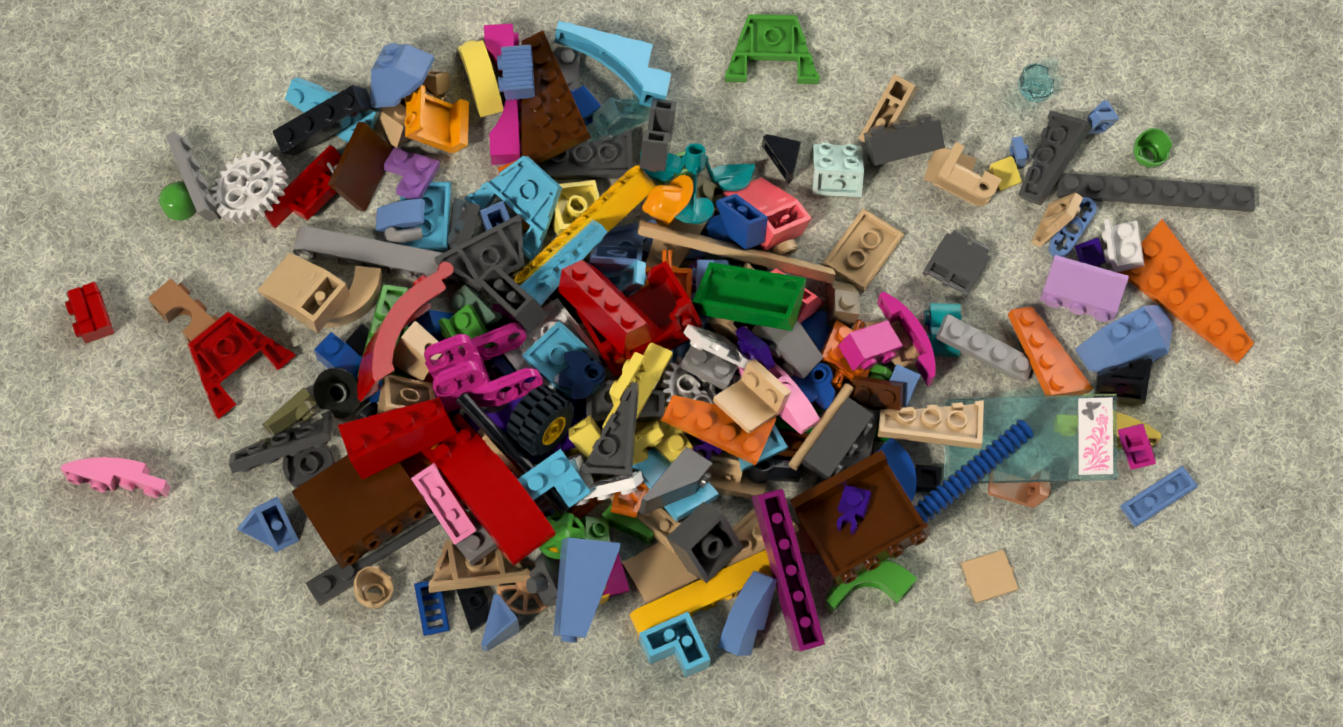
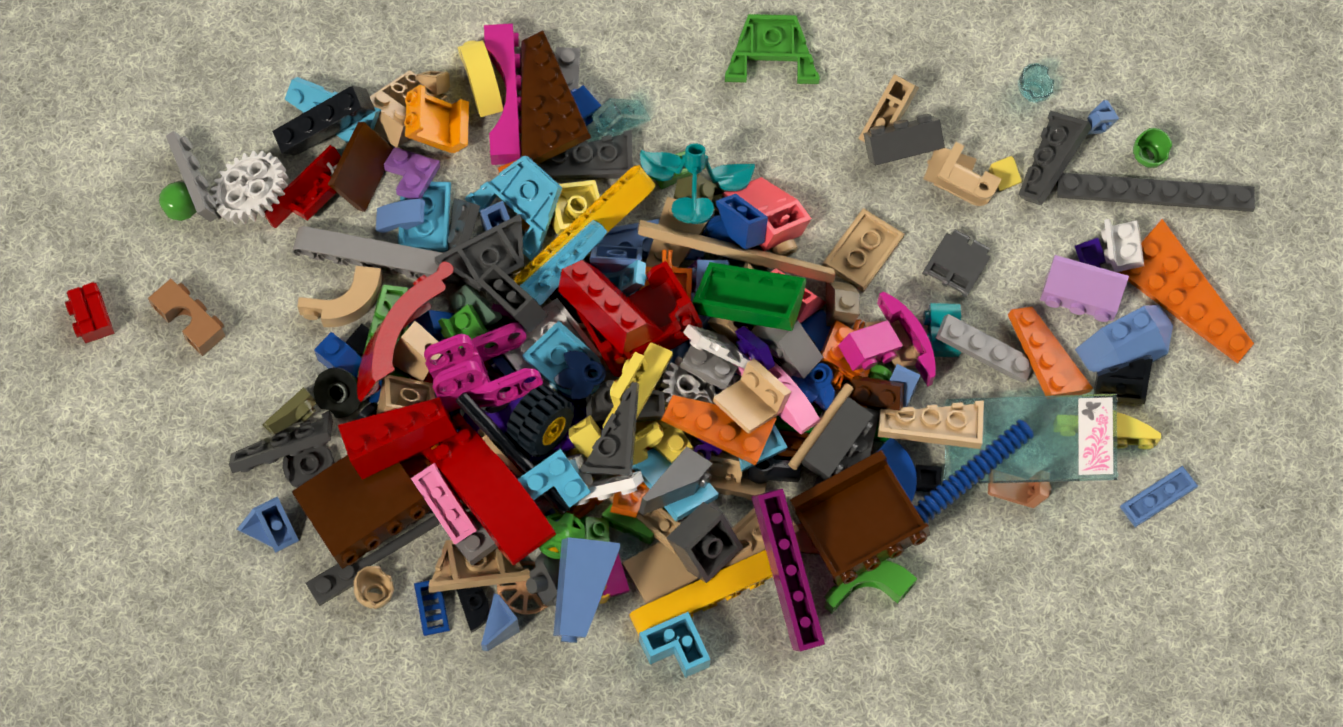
(106, 472): bright pink slope -> none
(224, 349): red wing -> none
(305, 291): tan slope -> none
(398, 73): medium blue wedge -> none
(402, 236): light grey arm -> none
(517, 72): medium blue brick -> none
(621, 55): medium azure arch -> none
(659, 135): dark grey arch -> none
(668, 200): light orange piece -> none
(748, 614): medium blue slope -> none
(783, 154): black slope -> none
(837, 170): light aqua bracket -> none
(853, 504): dark purple plate -> none
(989, 576): tan piece -> none
(1019, 151): medium blue plate -> none
(1056, 217): tan wing -> none
(1069, 245): medium blue beam -> none
(1137, 446): dark pink slope -> none

